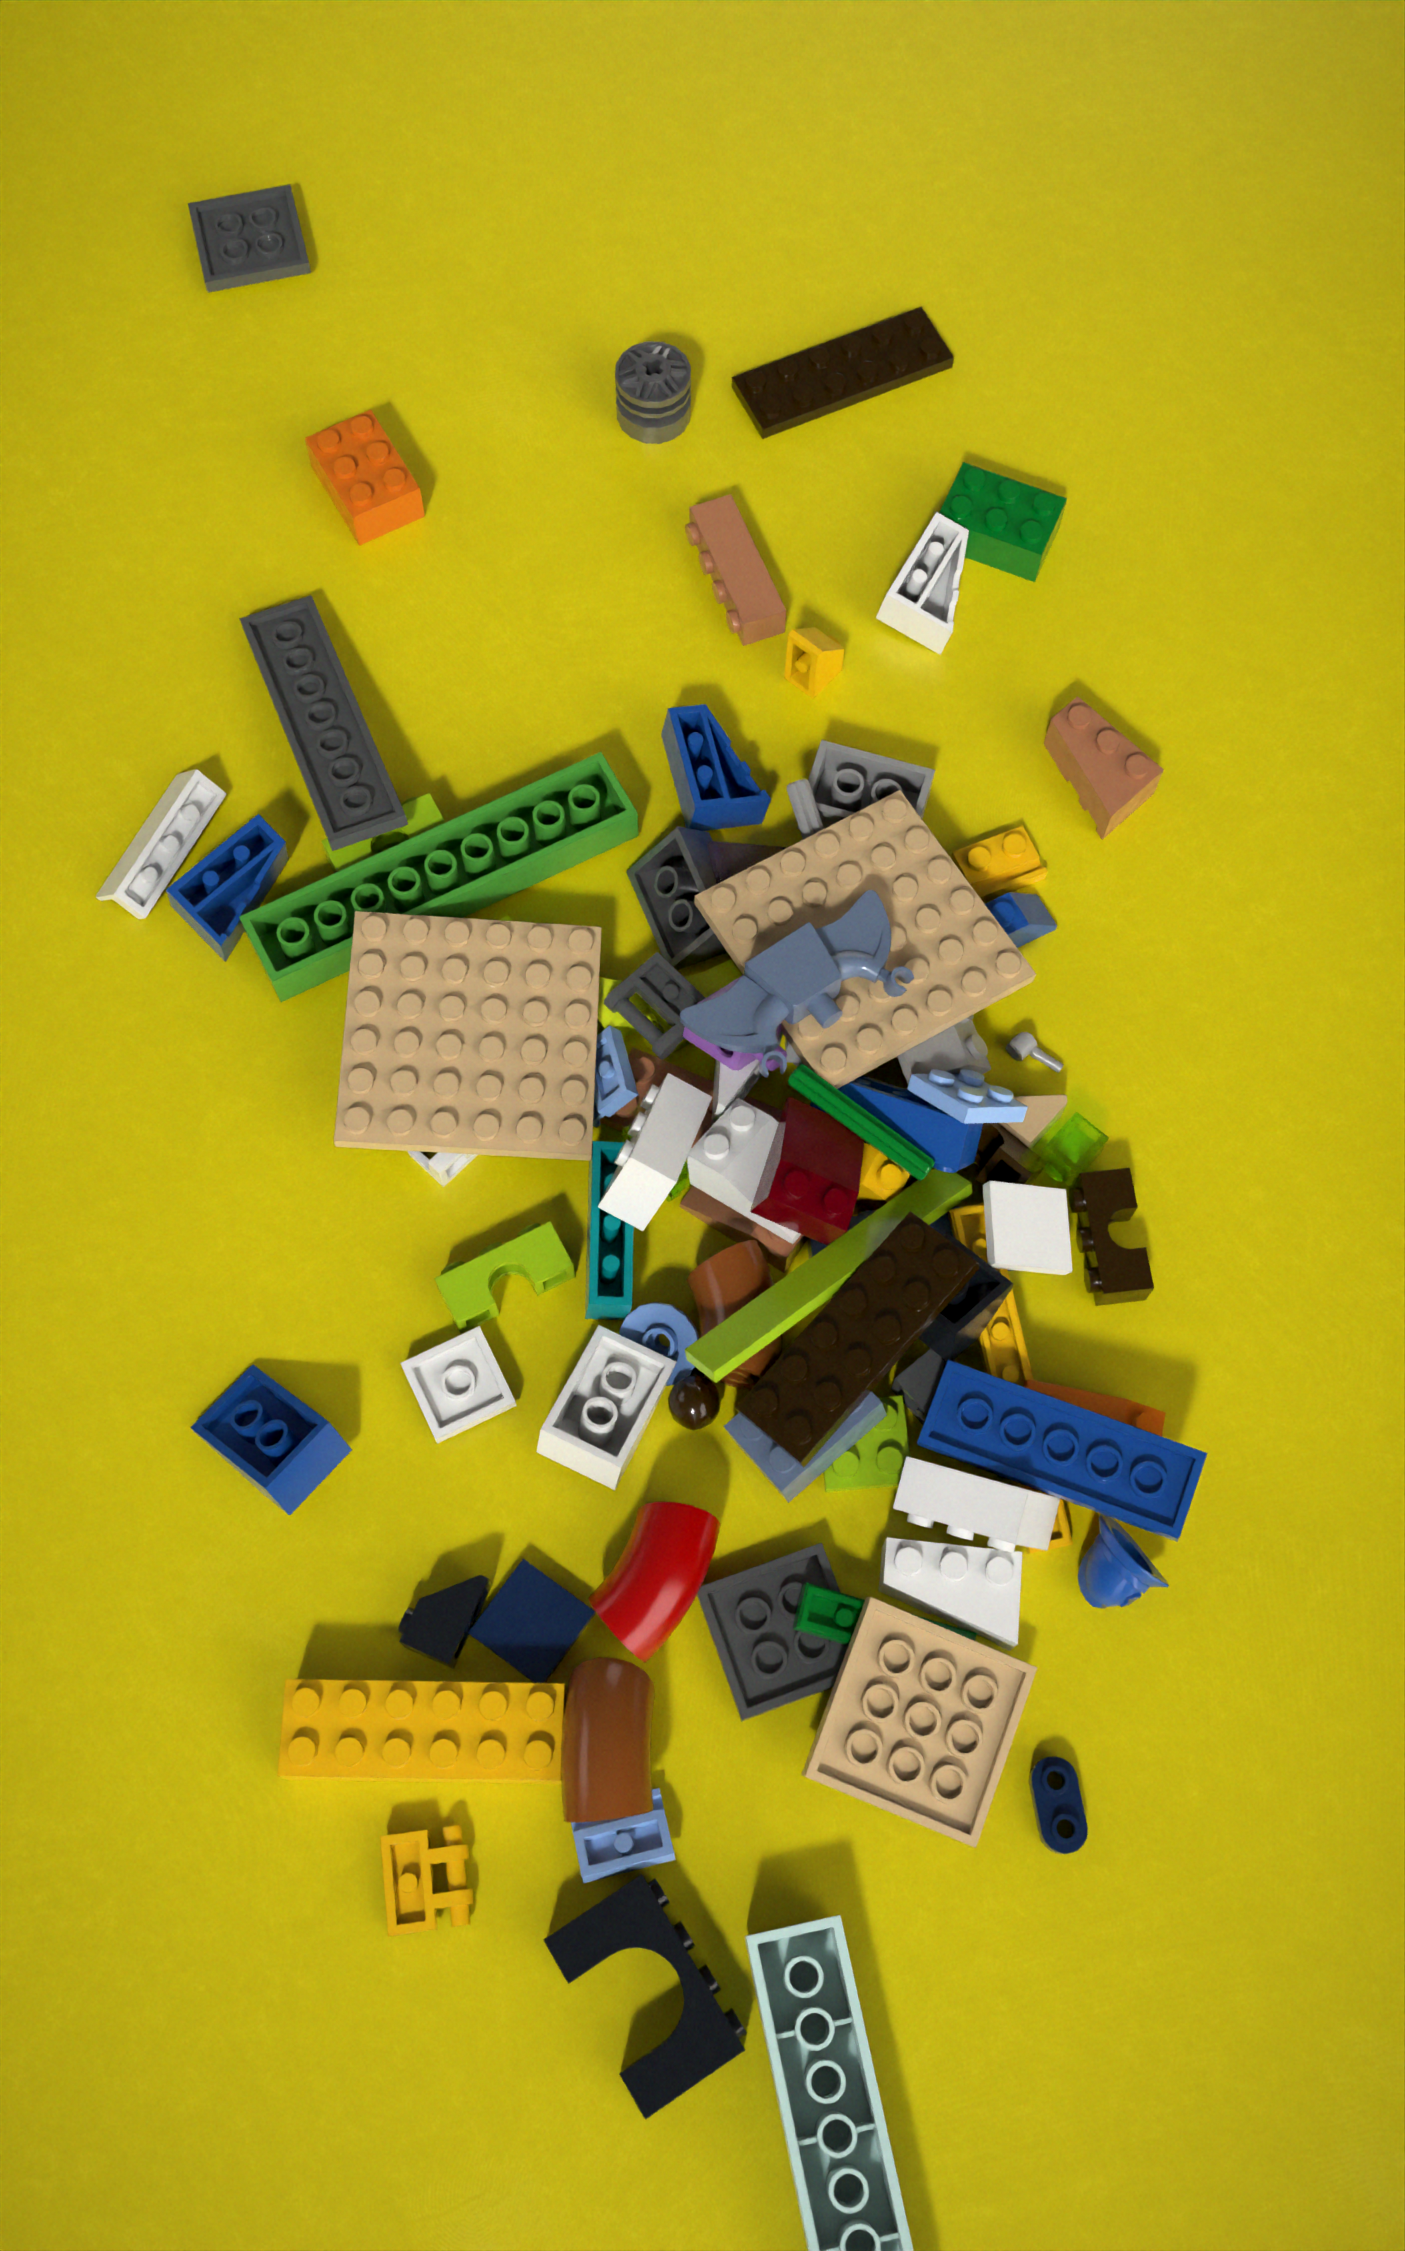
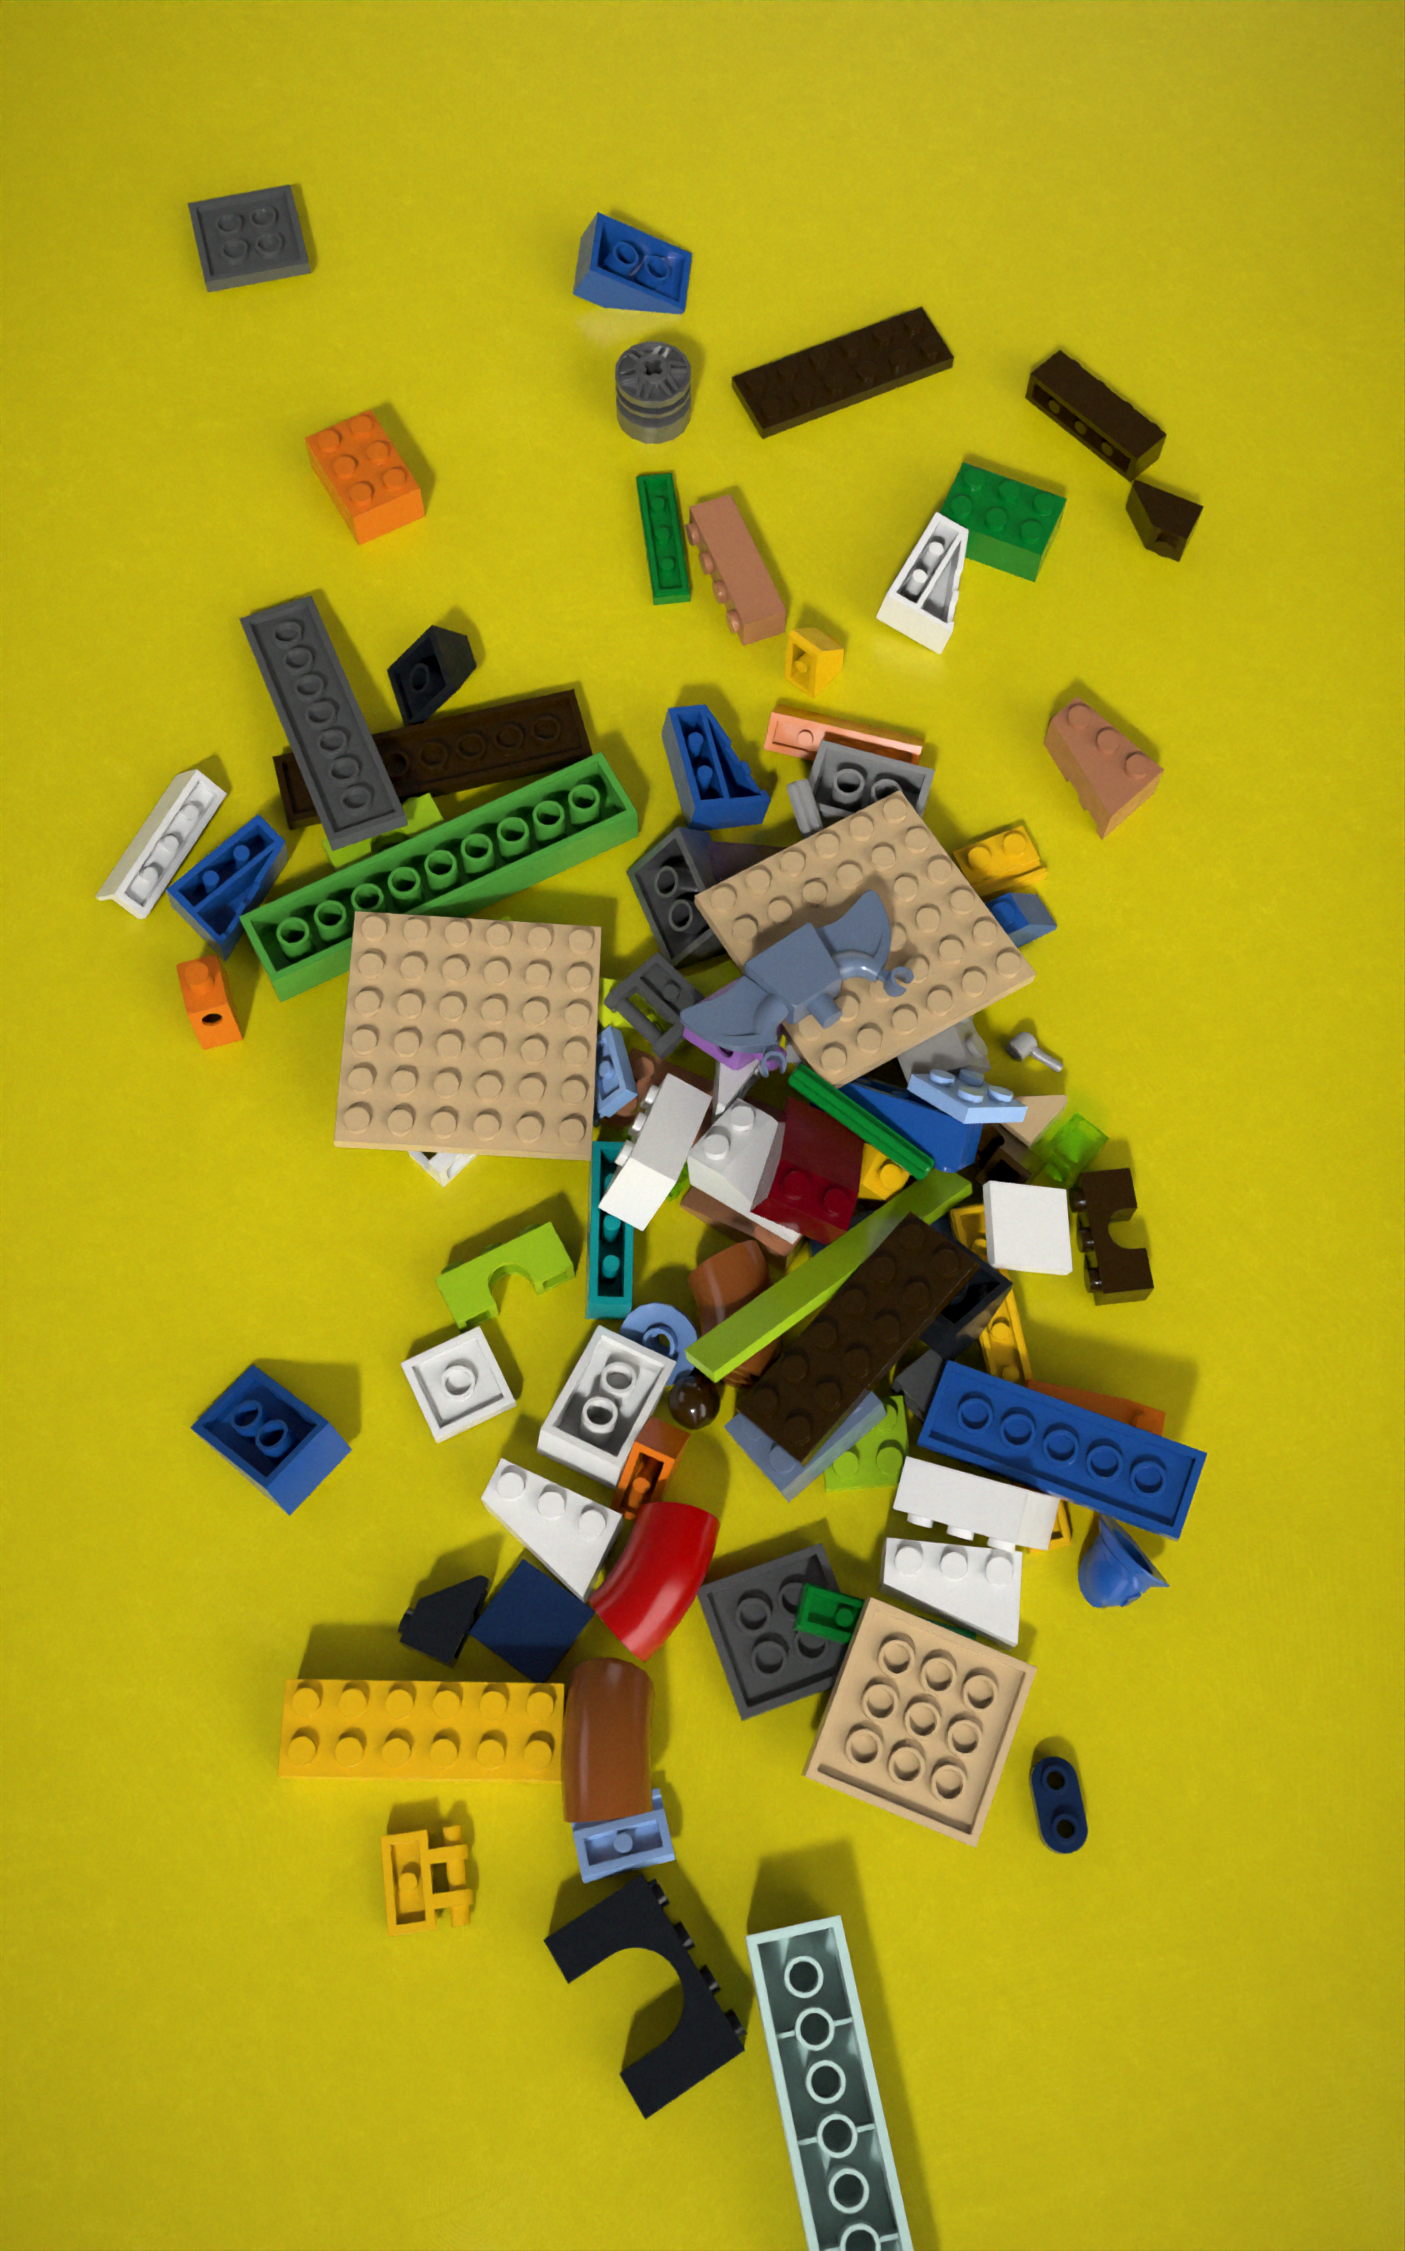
(206, 992): none -> orange torso
(430, 673): none -> black slope
(462, 752): none -> dark brown plate
(554, 1524): none -> white wedge
(630, 269): none -> blue slope
(649, 1467): none -> orange slope
(662, 539): none -> green tile
(801, 731): none -> orange panel
(1095, 415): none -> dark brown brick
(1162, 519): none -> dark brown slope

